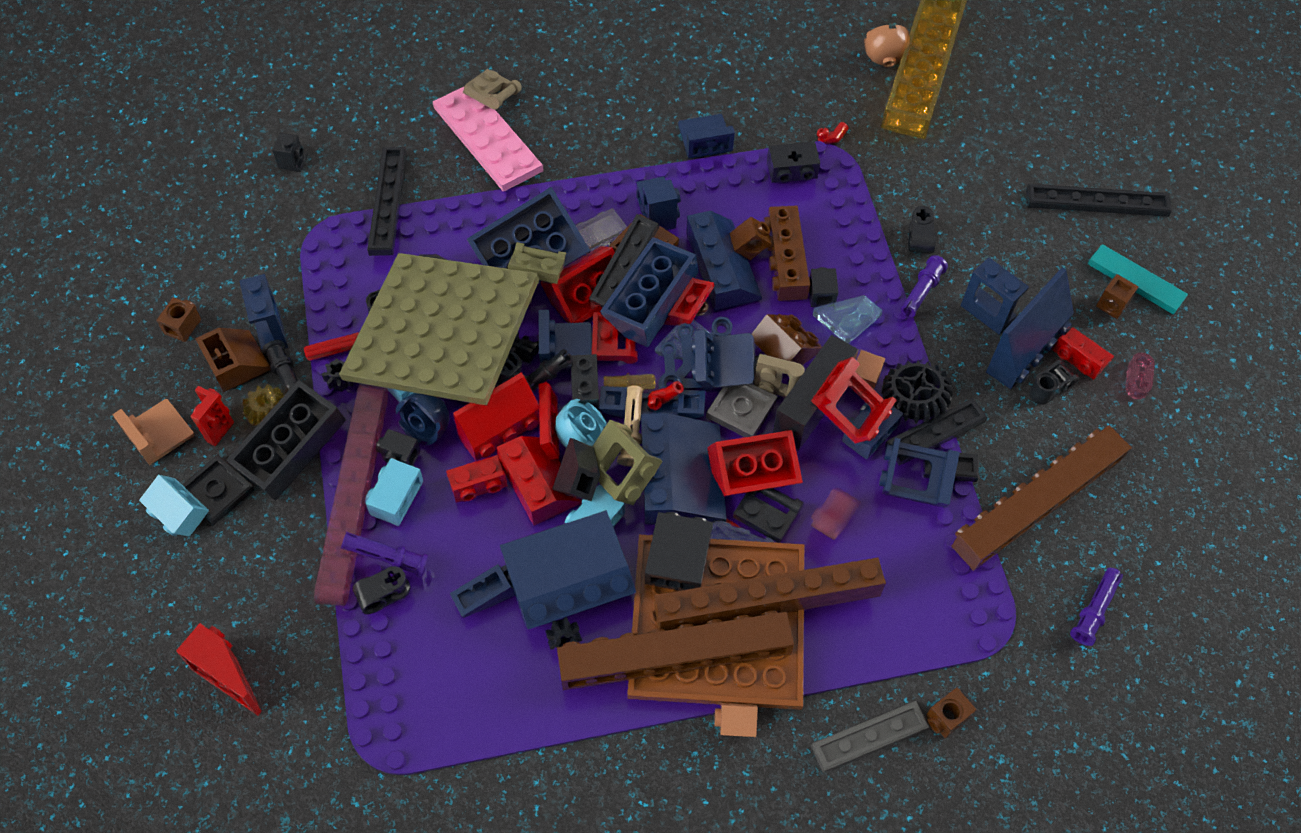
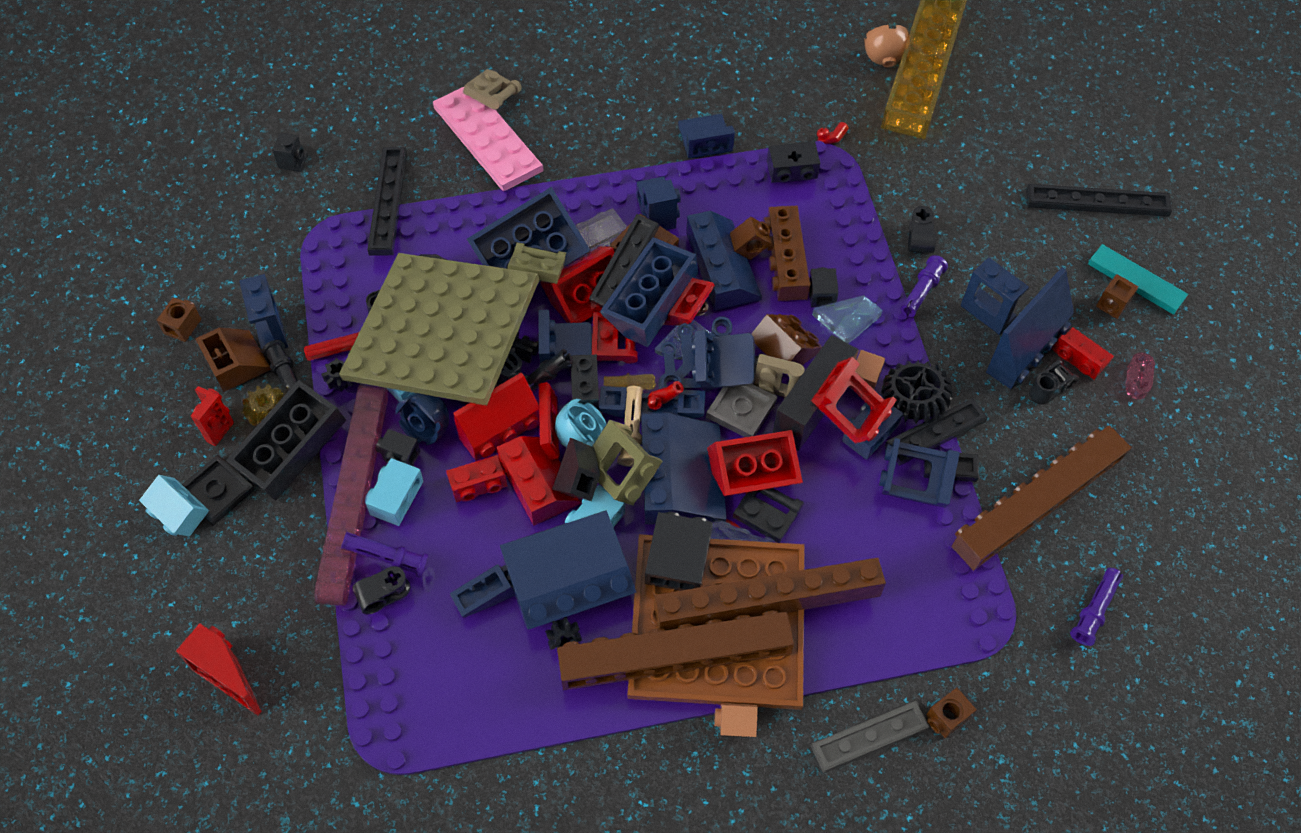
(155, 430): nougat bracket -> none
(835, 513): clear pink brick -> none

